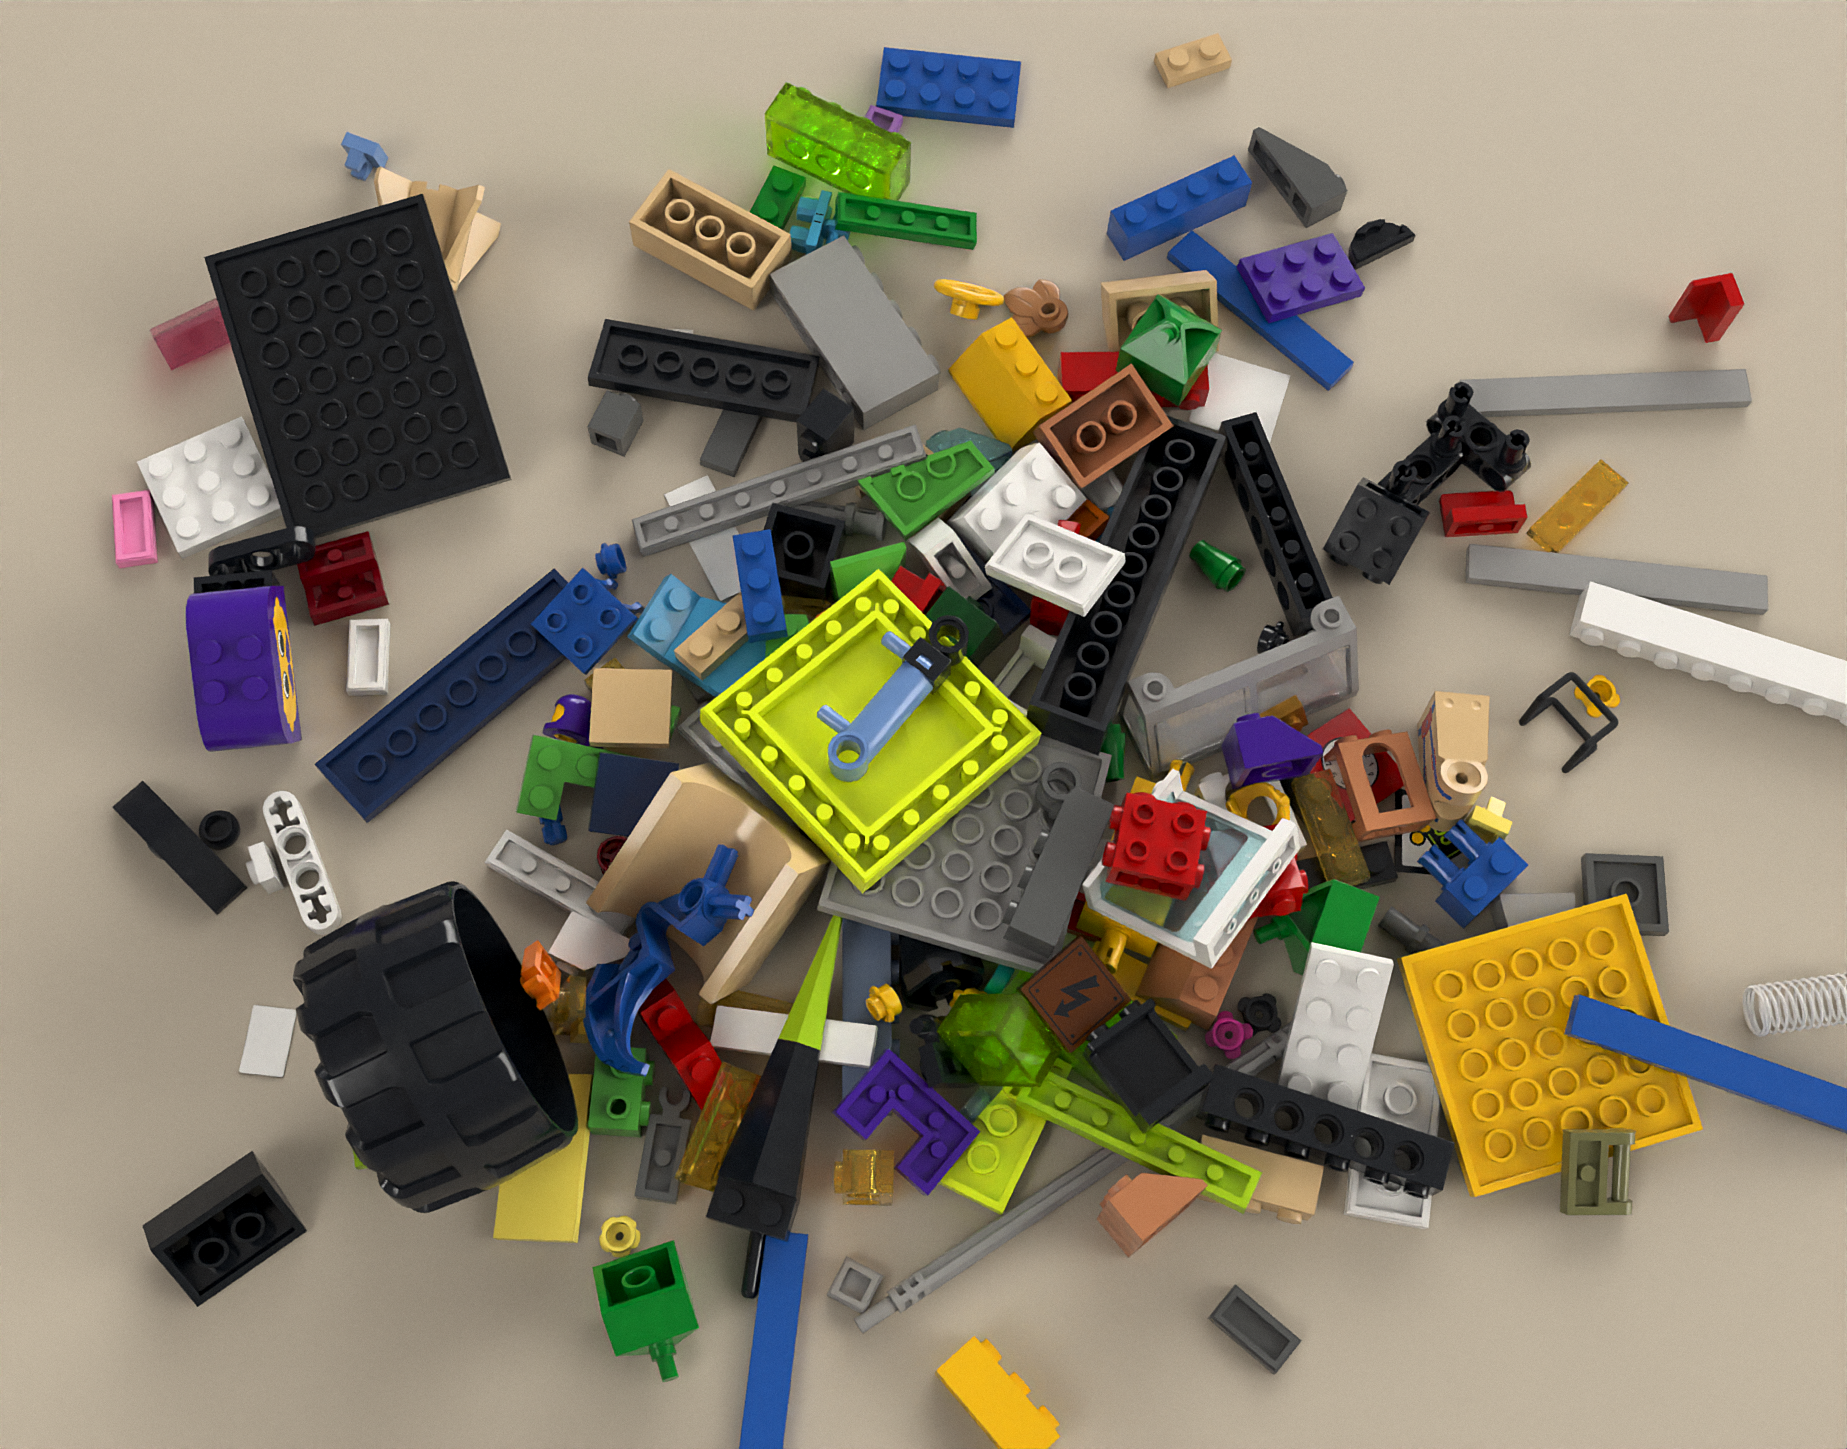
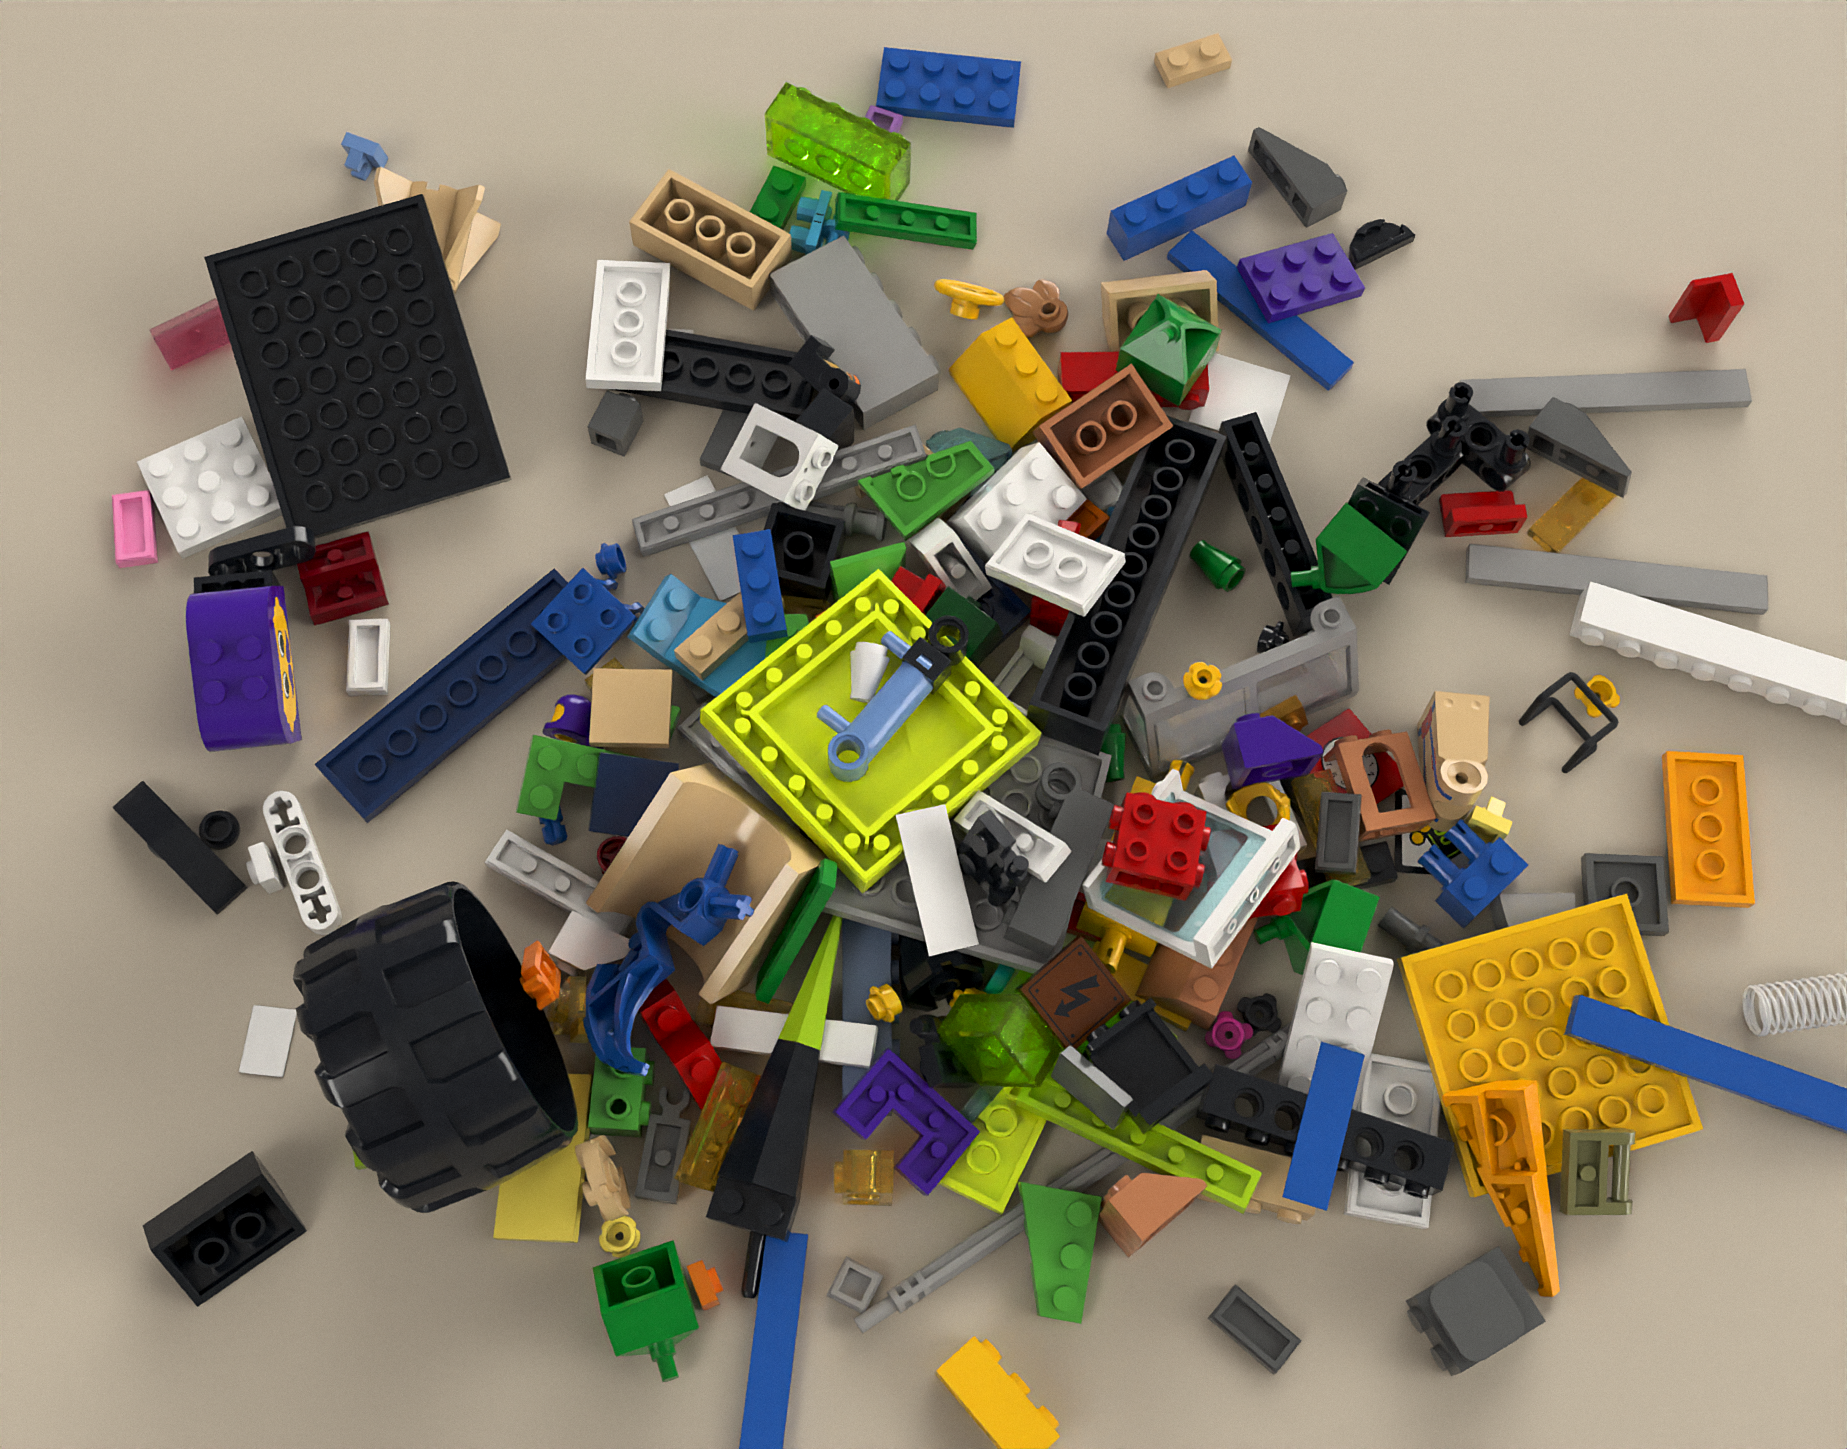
(605, 1182): none -> tan plate
(628, 325): none -> white plate
(705, 1283): none -> orange plate
(755, 444): none -> white panel
(796, 930): none -> green tile
(821, 372): none -> black leg
(867, 670): none -> white cone
(937, 880): none -> white sticker
(989, 858): none -> black plate
(1034, 843): none -> white plate
(1061, 1246): none -> bright green wing
(1091, 1087): none -> dark grey tile
(1200, 690): none -> yellow plate
(1323, 1126): none -> blue sticker
(1338, 833): none -> dark grey tile
(1350, 556): none -> green piece
(1474, 1312): none -> dark grey brick
(1507, 1140): none -> light orange wedge
(1574, 442): none -> dark grey slope
(1707, 829): none -> light orange plate

